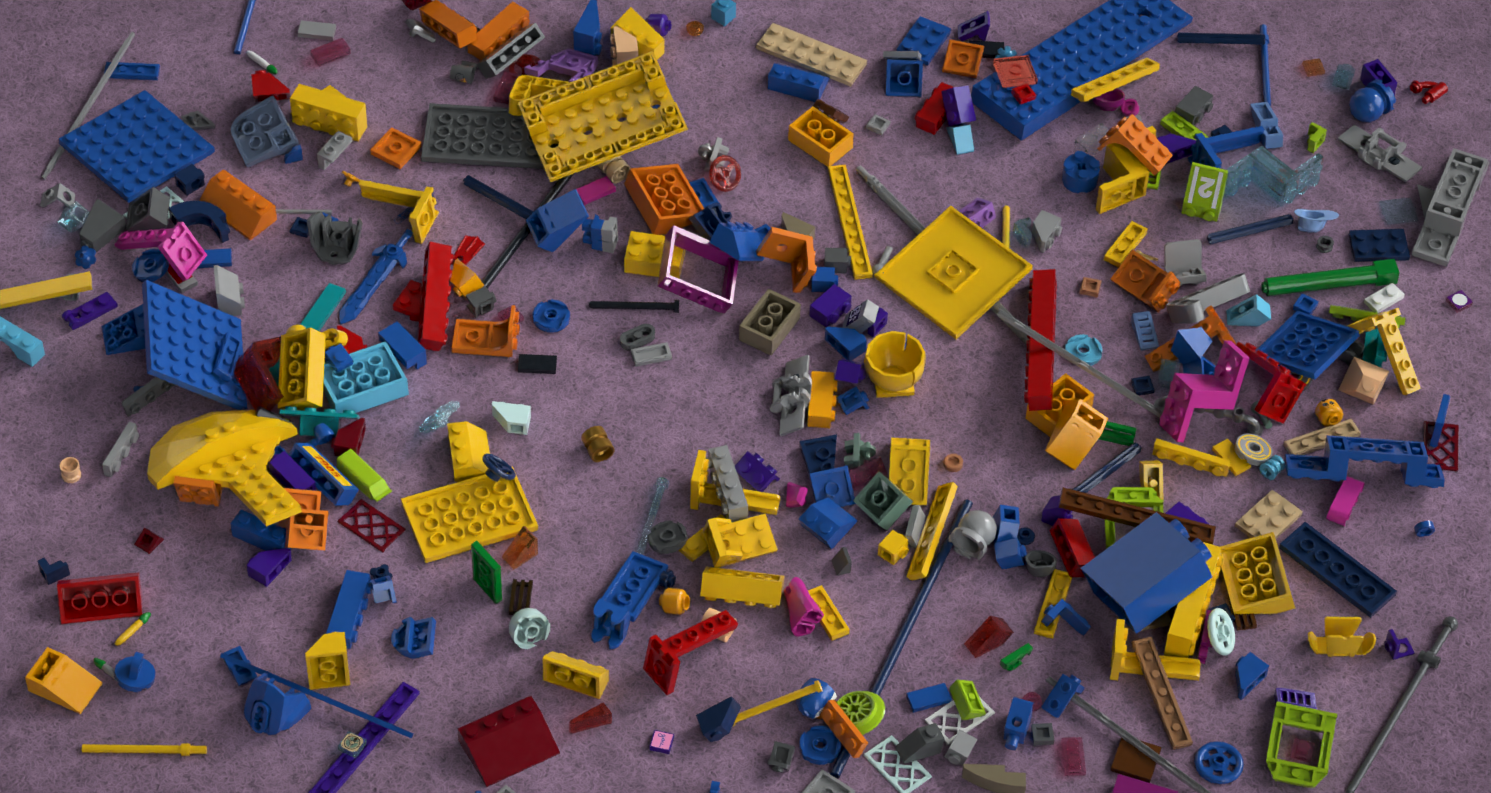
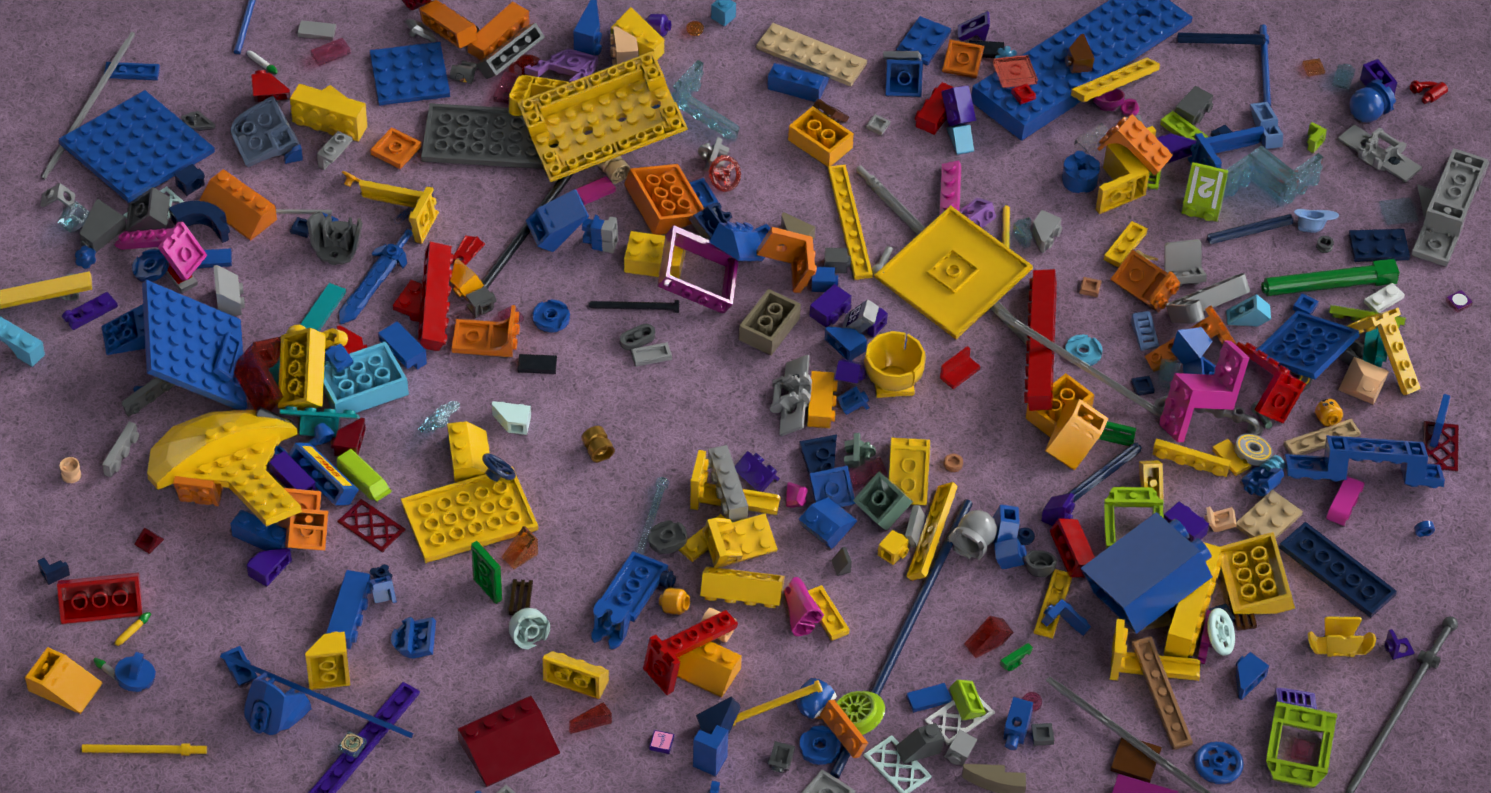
(409, 73): none -> blue plate
(497, 197): dark blue axle -> none
(682, 96): none -> clear light blue bracket
(710, 667): none -> light orange slope
(710, 750): none -> blue piece
(950, 185): none -> dark pink plate
(958, 368): none -> red panel
(1062, 694): blue bracket -> none
(1073, 756): clear pink plate -> none
(1080, 56): none -> reddish brown slope
(1127, 513): reddish brown plate -> none
(1221, 519): none -> light nougat bracket
(1262, 481): none -> blue cylinder

